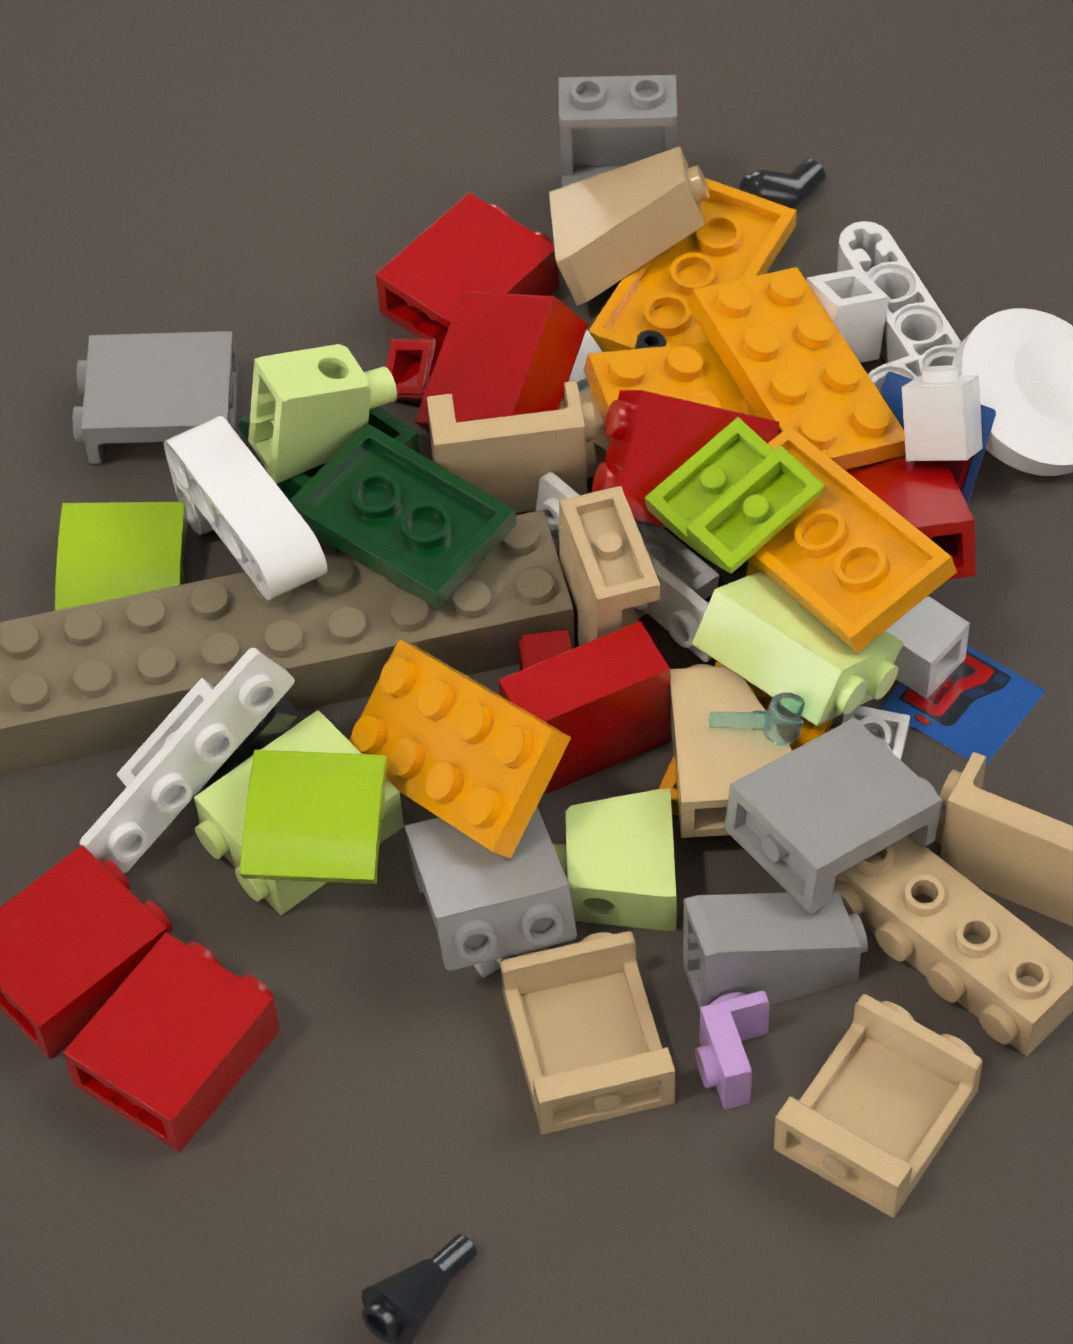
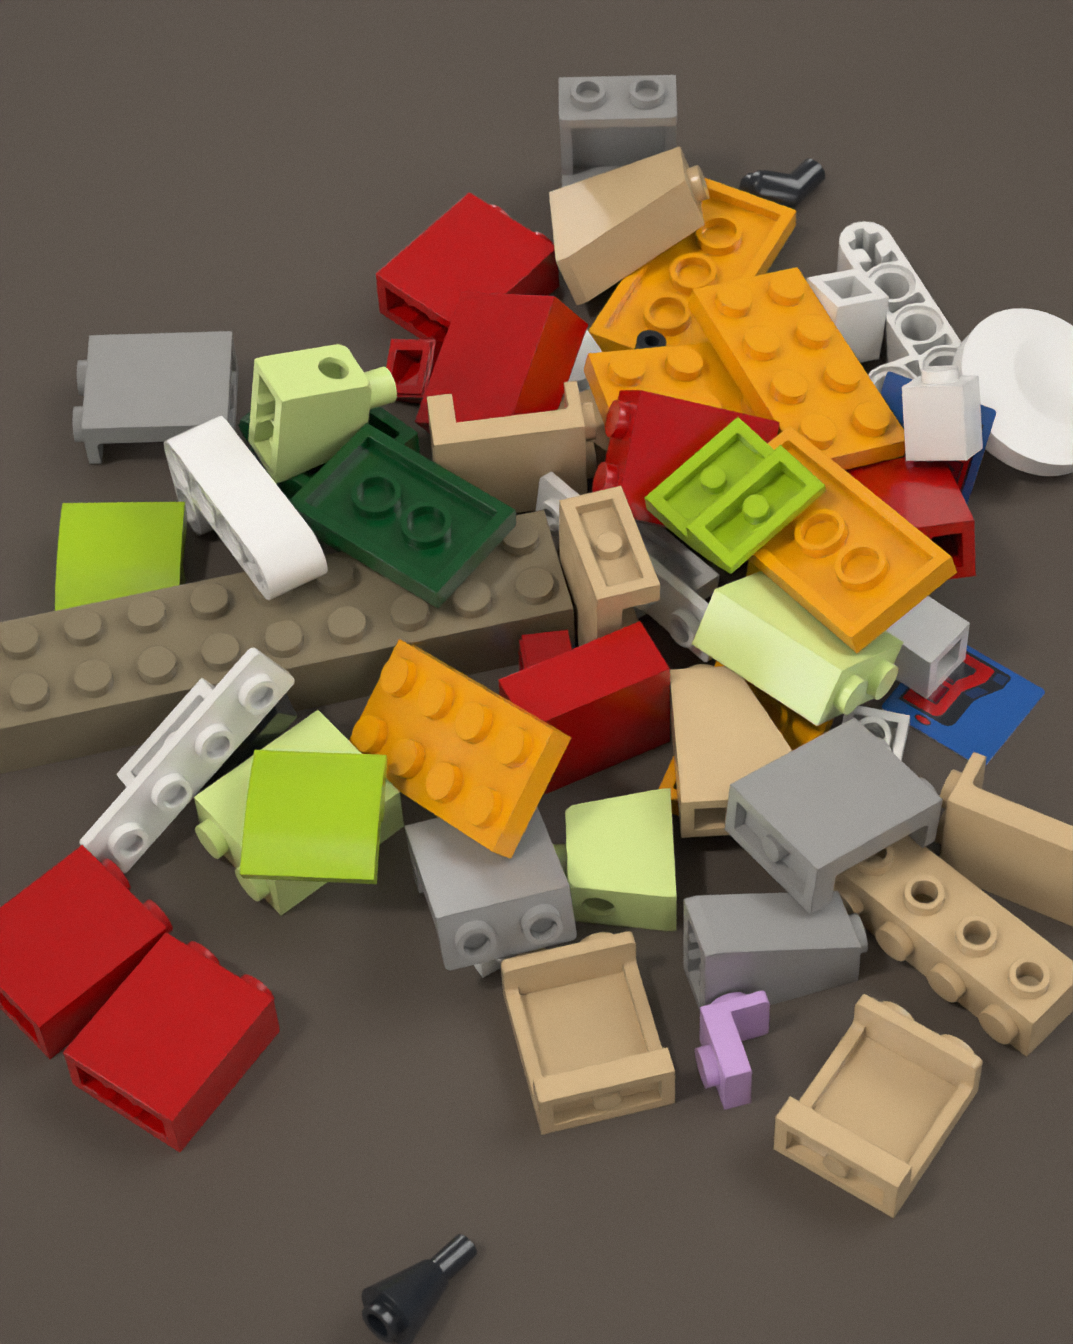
(779, 723): clear light blue hand -> none

